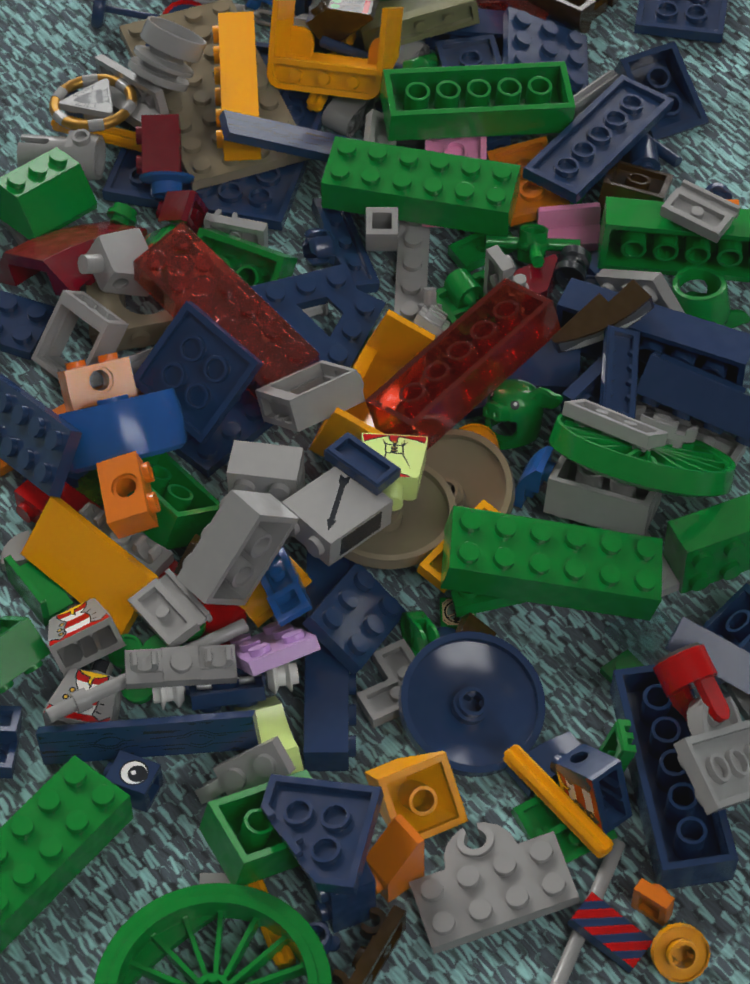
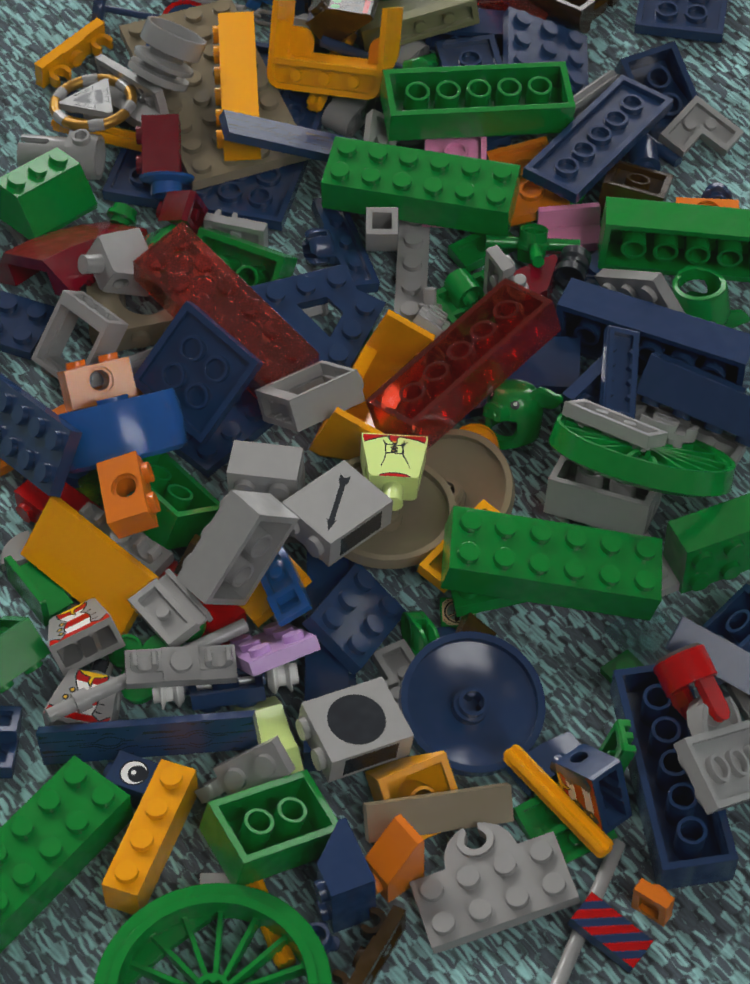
(72, 54): none -> light orange plate
(150, 837): none -> light orange brick
(324, 827): dark blue plate -> none
(354, 729): none -> light grey brick
(362, 463): dark blue tile -> none
(441, 810): none -> dark tan tile
(534, 474): blue slope -> none
(591, 321): dark brown slope -> none
(680, 946): light orange plate -> none
(700, 211): light grey plate -> none
(701, 122): none -> light grey plate

